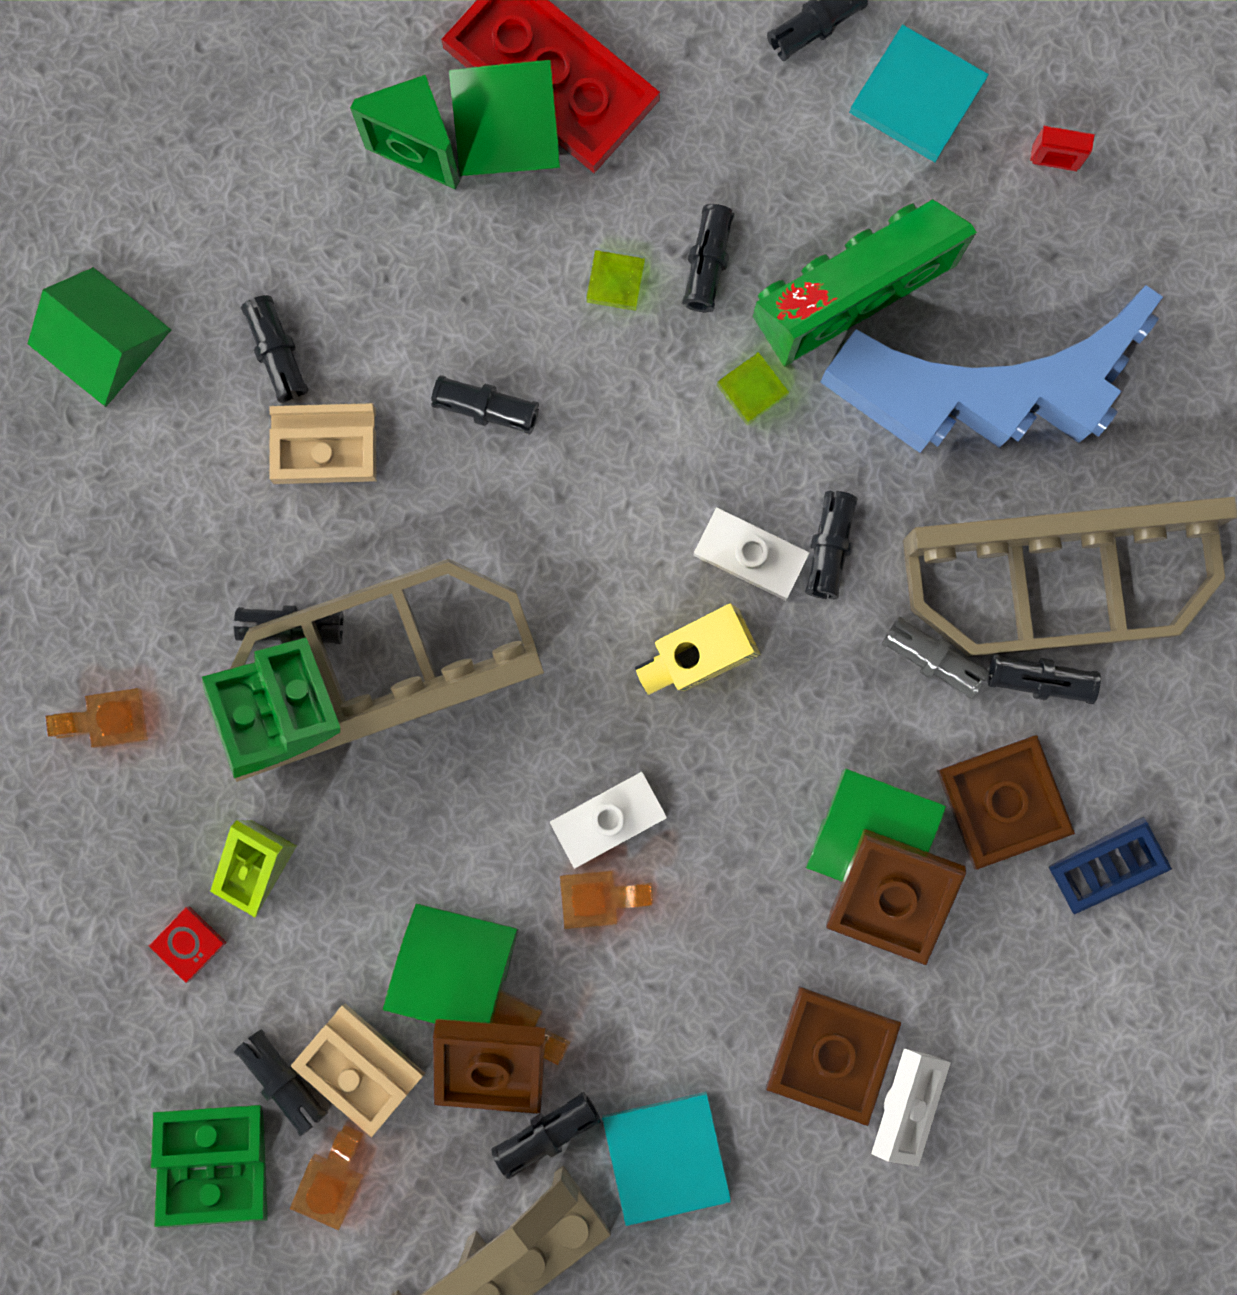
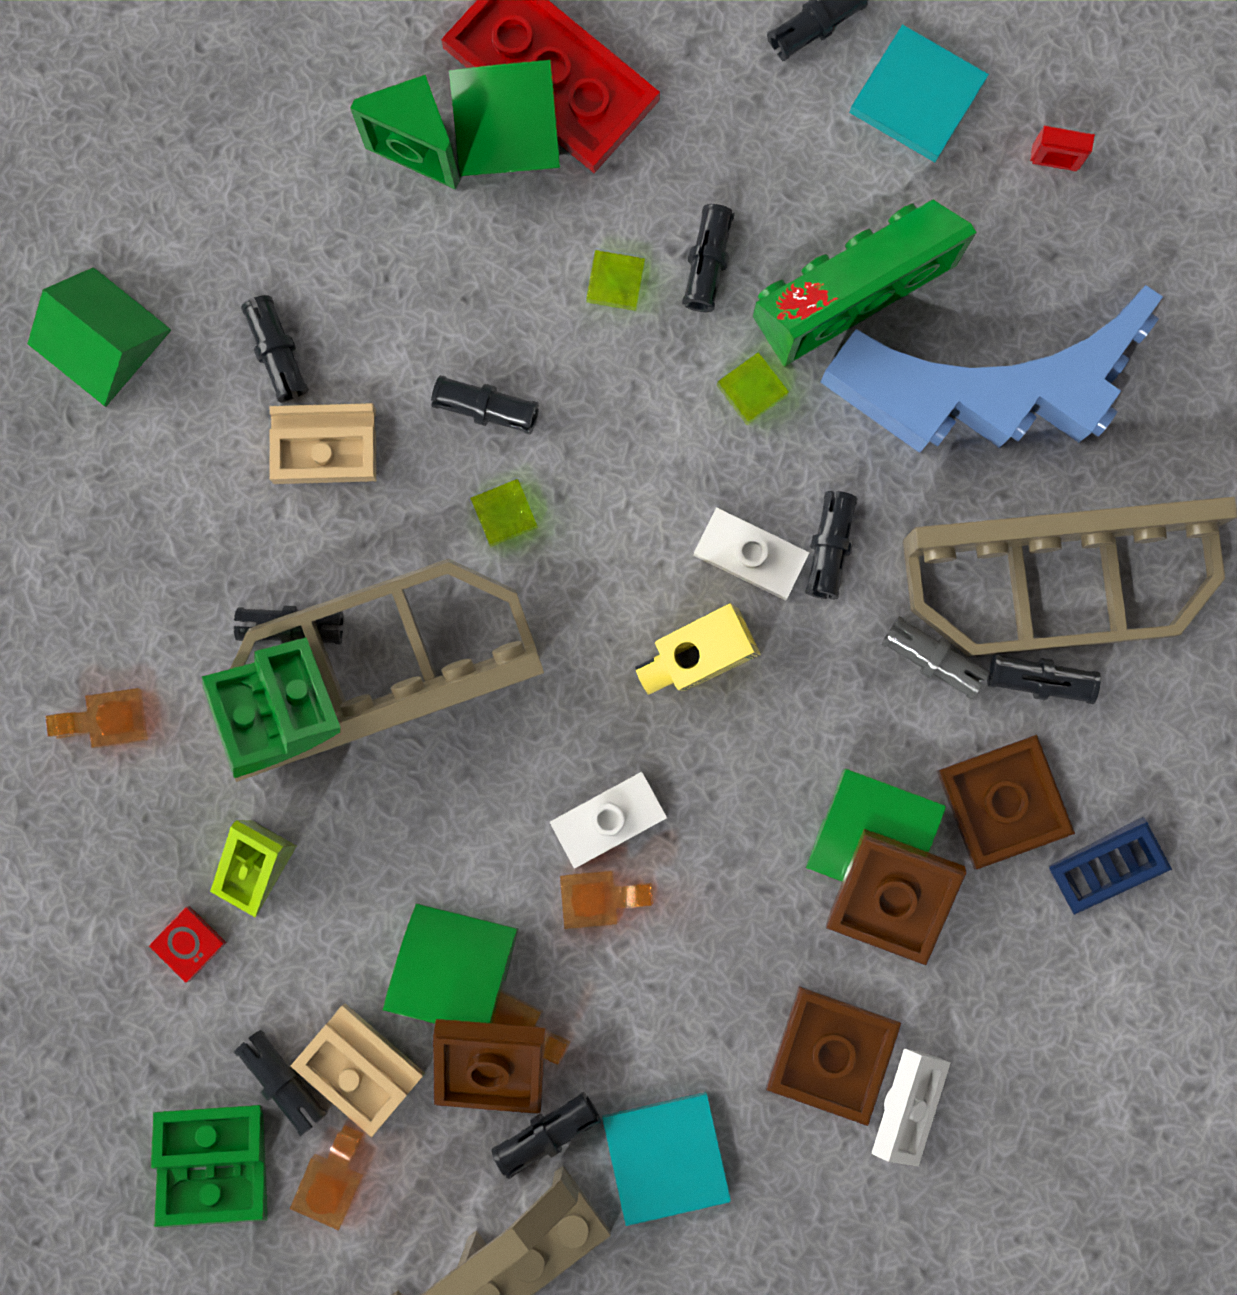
(504, 512): none -> clear neon green tile

